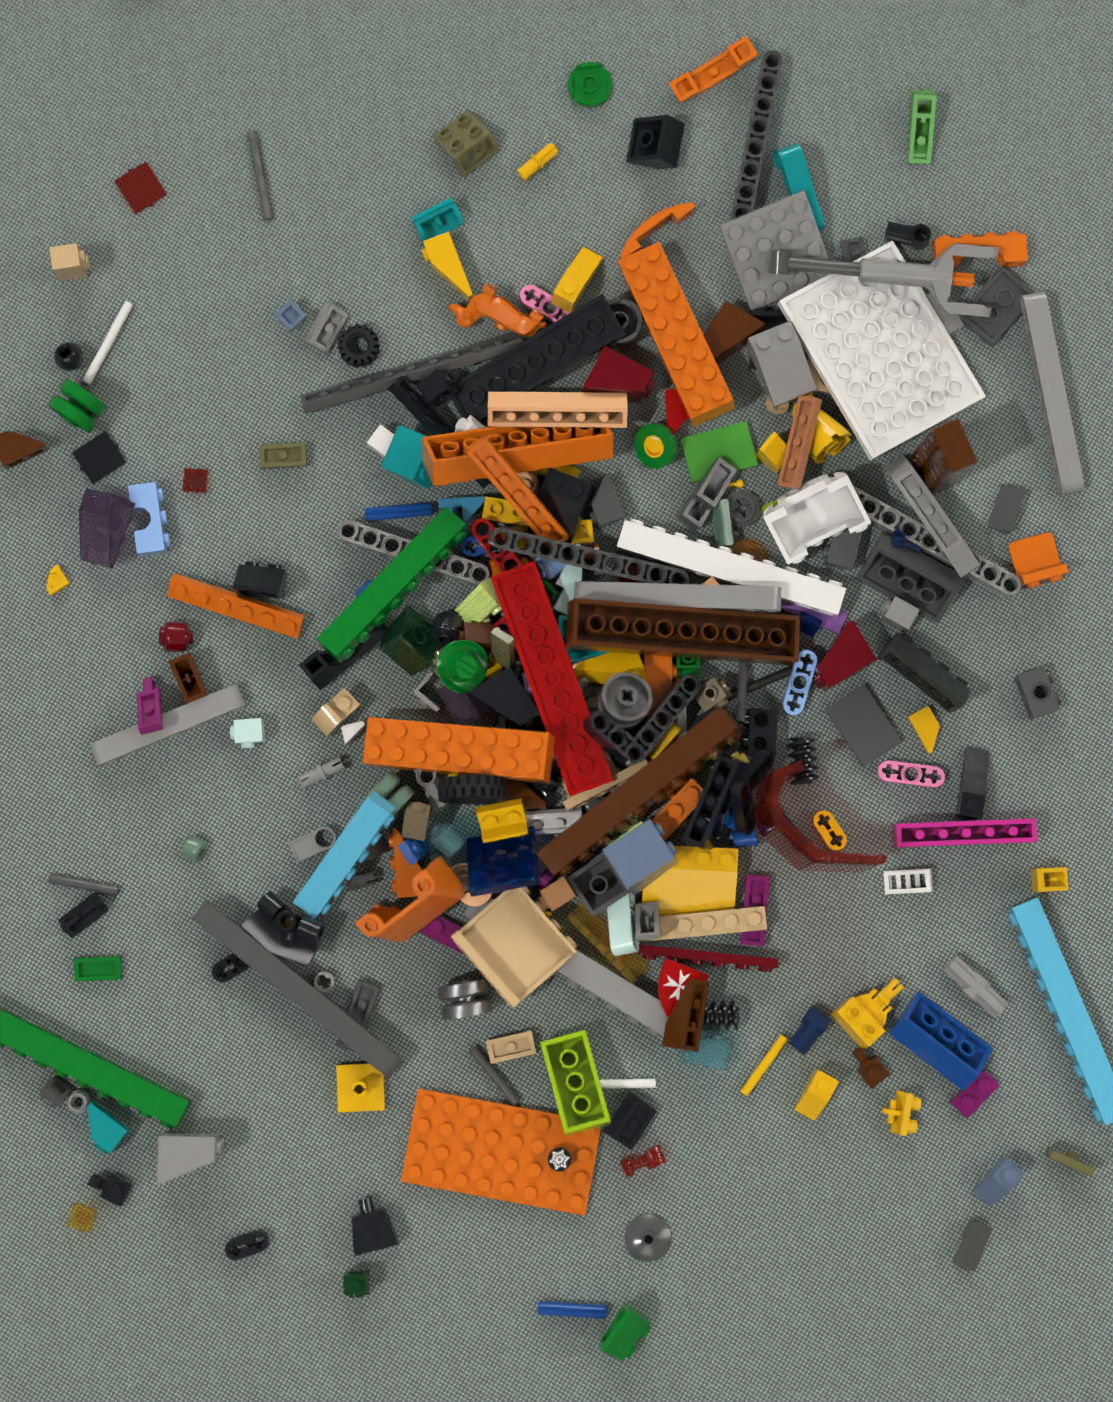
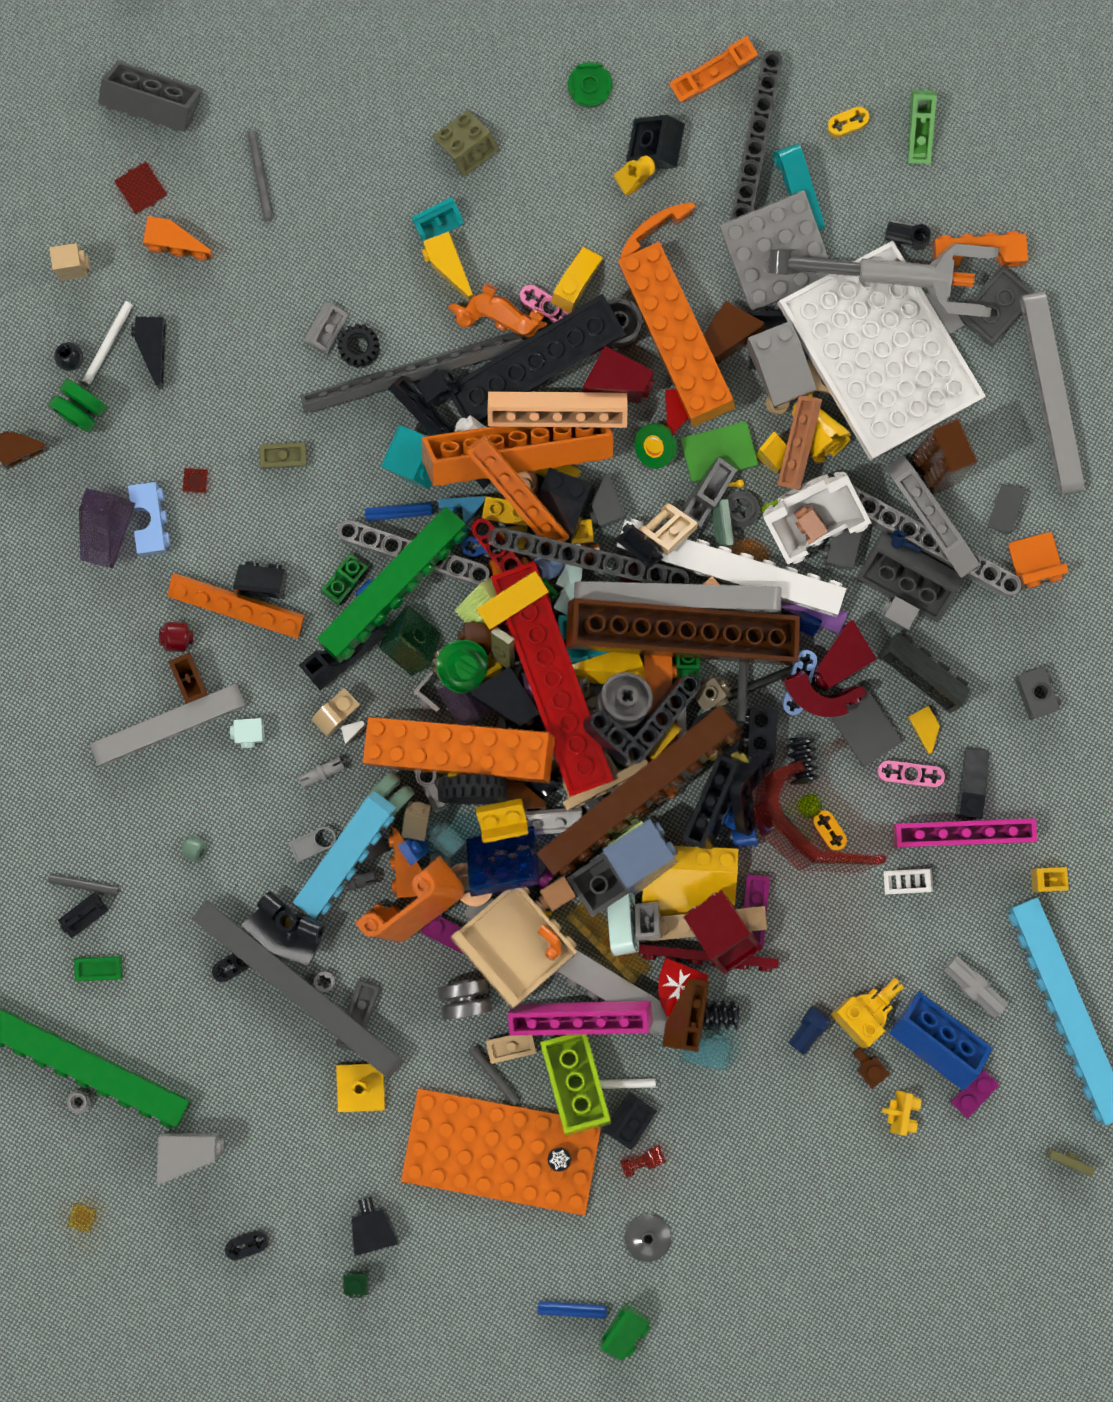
(55, 1091): dark grey tile -> none
(56, 580): yellow tile -> none
(99, 457): black piece -> none
(105, 1128): teal slope -> none
(113, 1189): black plate -> none
(149, 96): none -> dark grey slope
(149, 708): magenta hinge -> none
(151, 340): none -> black slope
(169, 237): none -> orange slope
(290, 315): sand blue tile -> none
(344, 579): none -> green slope
(380, 440): white brick -> none
(446, 627): black head -> none
(512, 600): none -> yellow slope
(537, 161): yellow axle -> none
(553, 942): none -> orange arm
(580, 1018): none -> dark pink brick
(634, 174): none -> yellow piece
(645, 550): none -> black hinge
(673, 532): none -> tan plate
(679, 808): orange brick -> none
(722, 932): none -> dark red slope
(764, 1065): yellow bar -> none
(807, 698): none -> dark red arch
(809, 806): none -> clear neon green tile
(810, 523): none -> nougat brick
(816, 1094): yellow slope -> none
(846, 117): none -> yellow beam
(852, 249): dark grey tile -> none
(972, 1245): dark grey slope -> none
(998, 1181): sand blue slope -> none

